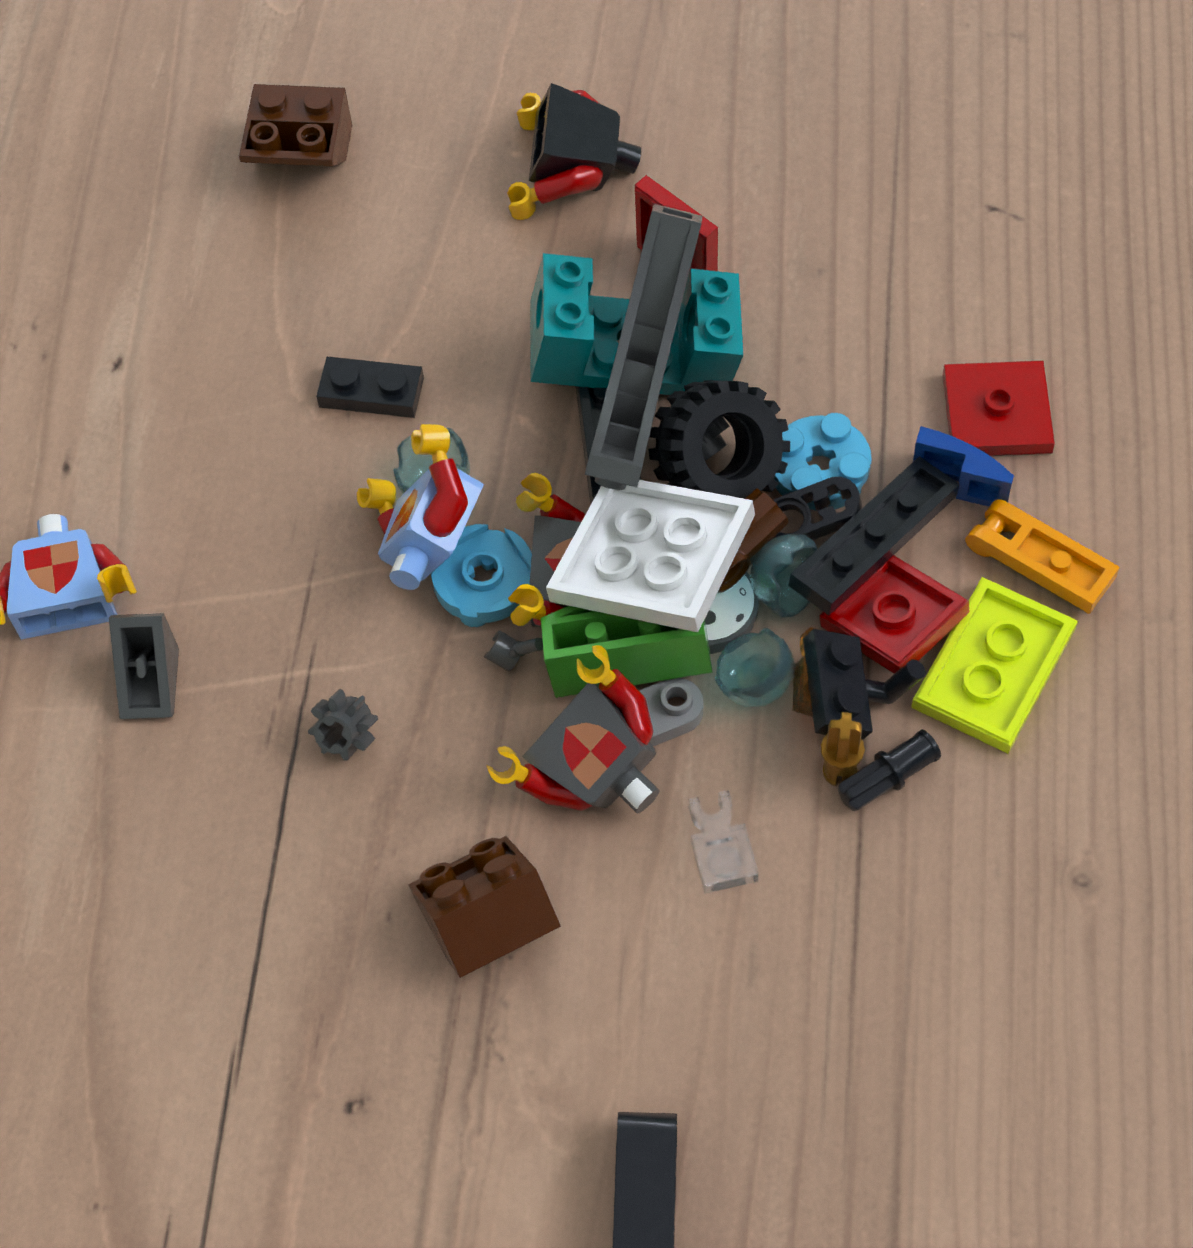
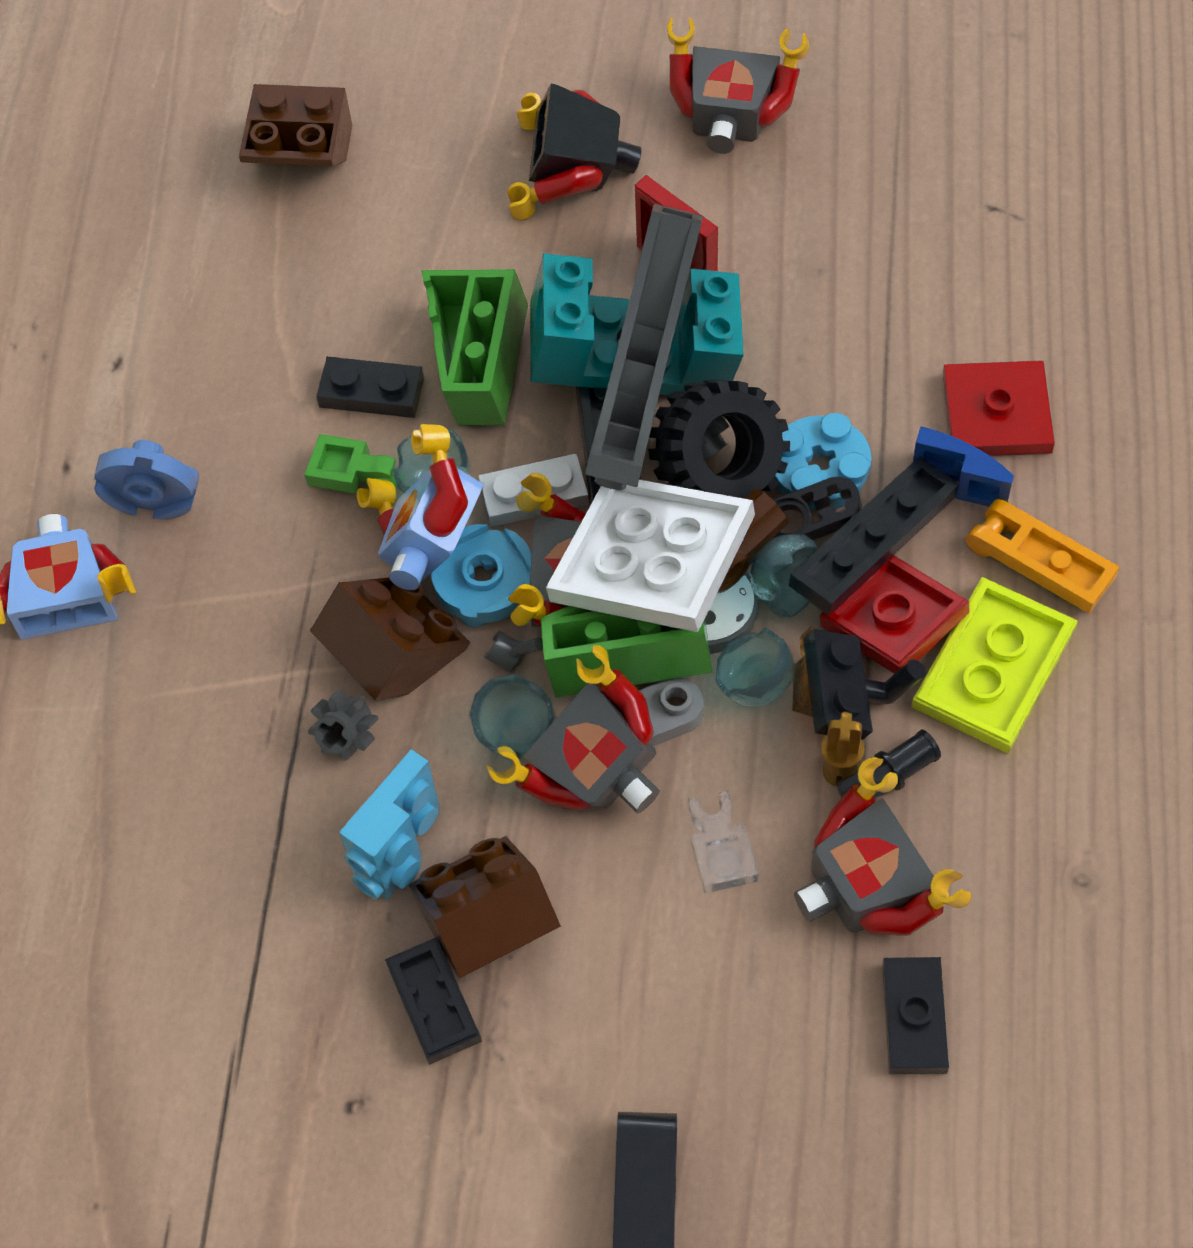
(144, 665): dark grey slope -> none
(145, 480): none -> medium blue plate
(344, 463): none -> bright green plate
(383, 832): none -> medium azure plate
(387, 635): none -> reddish brown slope
(433, 1000): none -> black plate
(477, 339): none -> bright green wedge
(505, 485): none -> white plate
(511, 714): none -> clear light blue hair
(732, 90): none -> torso
(872, 868): none -> torso
(915, 1015): none -> black plate

